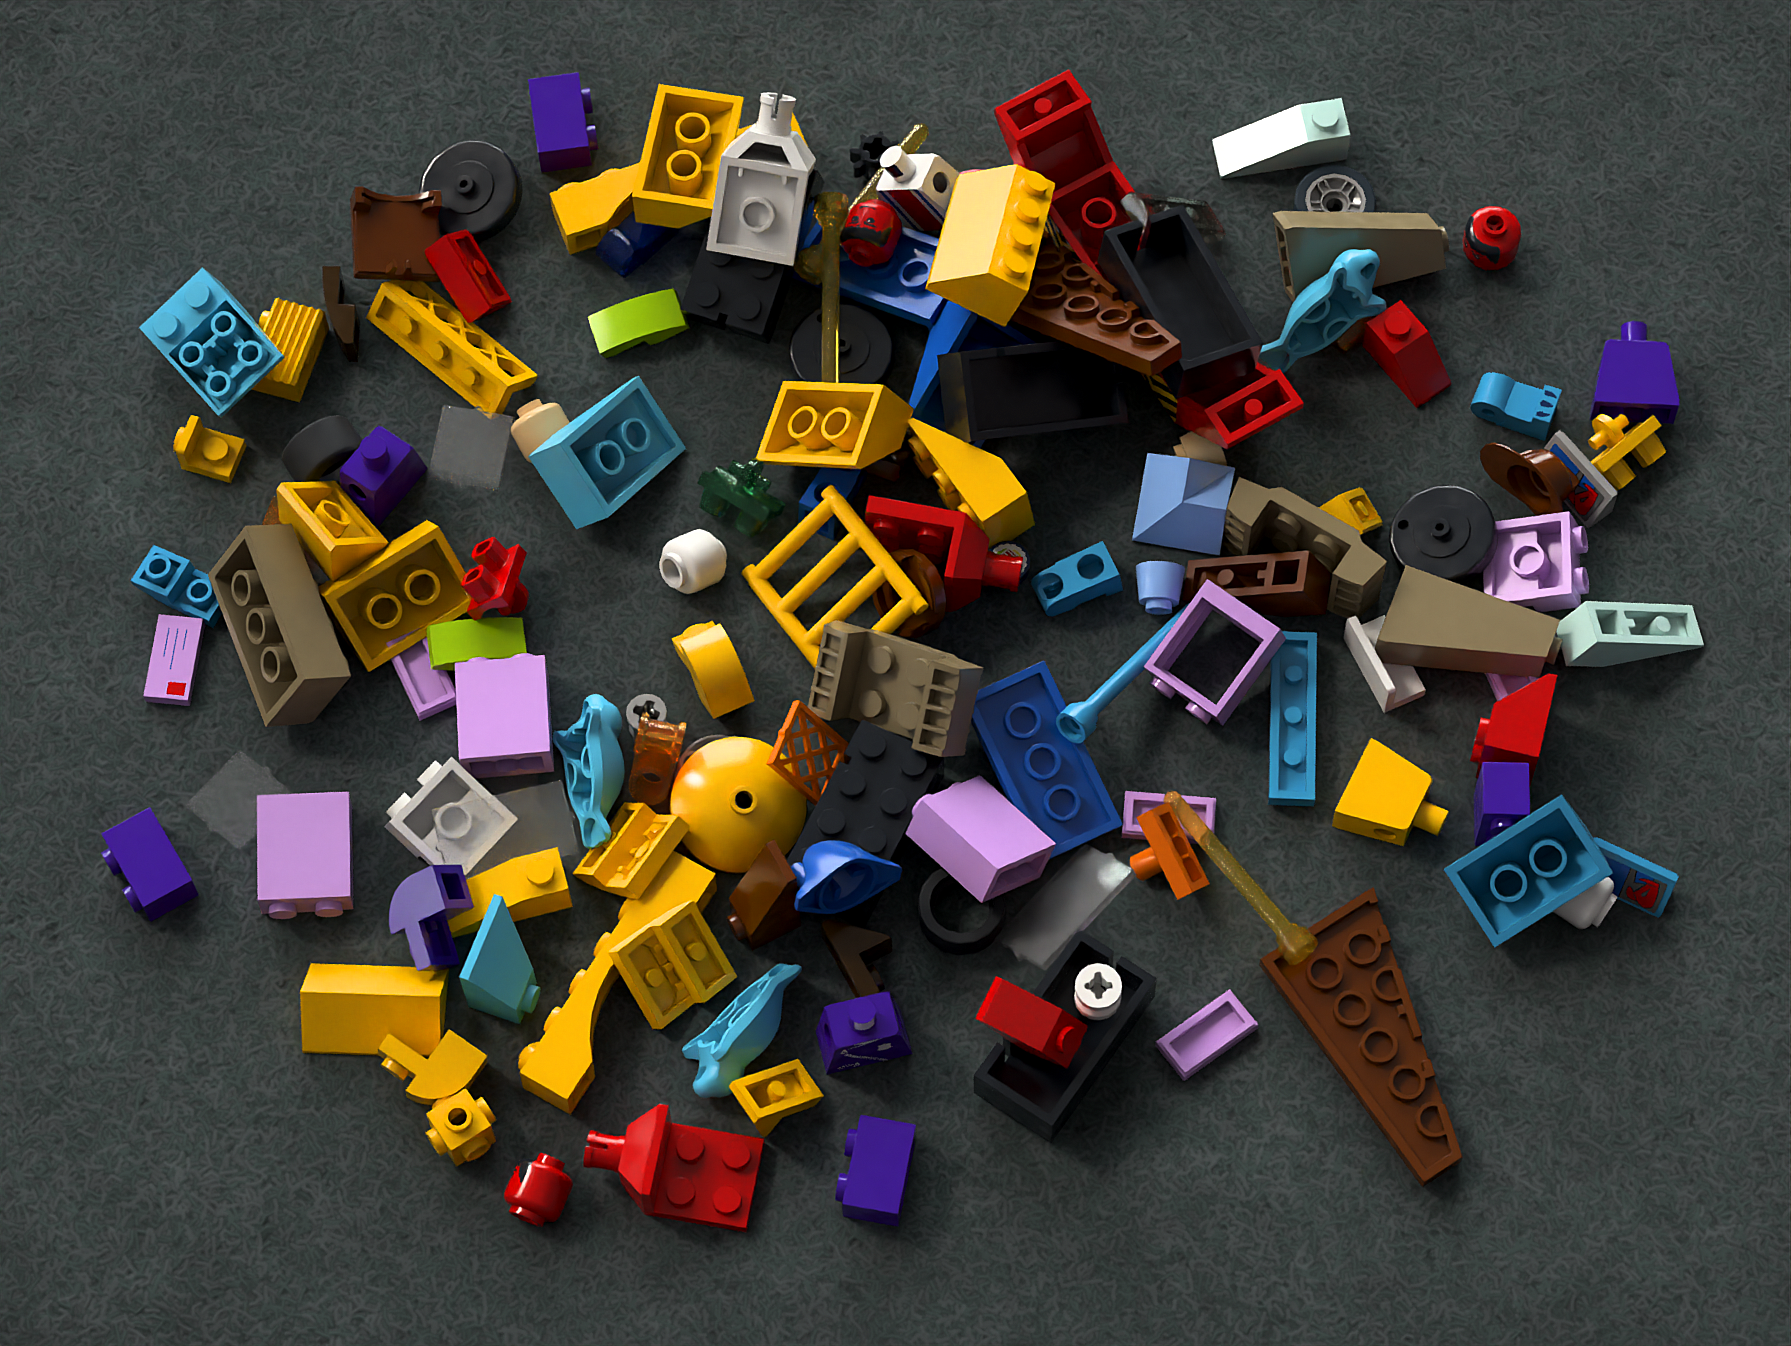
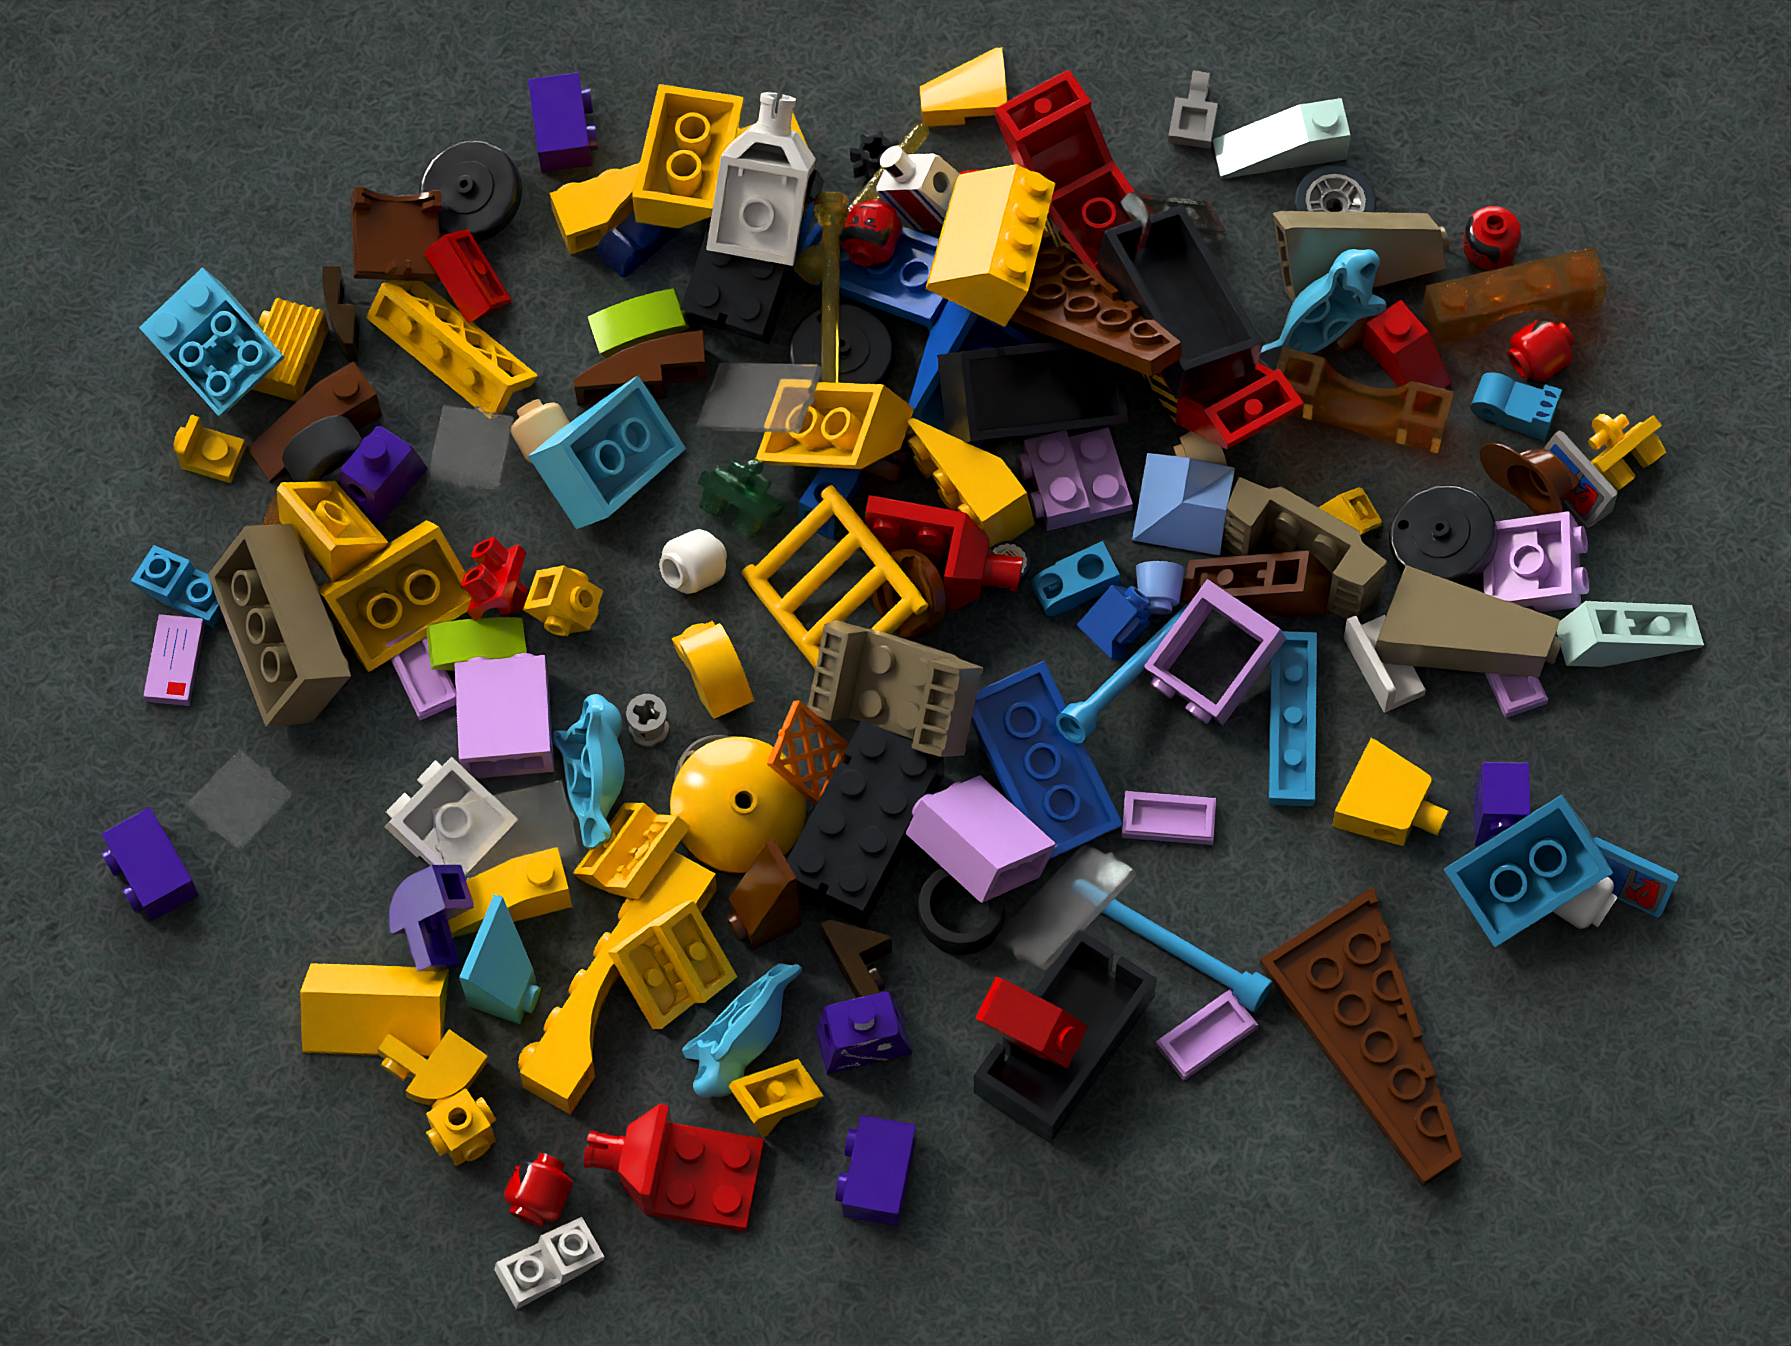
(304, 854): lavender brick -> none
(341, 394): none -> reddish brown slope
(549, 1263): none -> white slope
(563, 600): none -> yellow brick
(655, 361): none -> reddish brown slope
(656, 752): clear orange piece -> none
(759, 397): none -> clear piece
(840, 877): blue hat -> none
(965, 91): none -> yellow slope
(1074, 477): none -> lavender plate
(1097, 1002): white wheel -> none
(1117, 620): none -> blue window
(1168, 853): orange tile -> none
(1194, 117): none -> light grey plate
(1248, 988): none -> dark azure piece
(1294, 941): clear yellow piece -> none
(1405, 414): none -> clear orange arch
(1516, 726): red slope -> none
(1541, 350): none -> red head
(1555, 284): none -> clear orange arch
(1635, 378): dark purple torso -> none

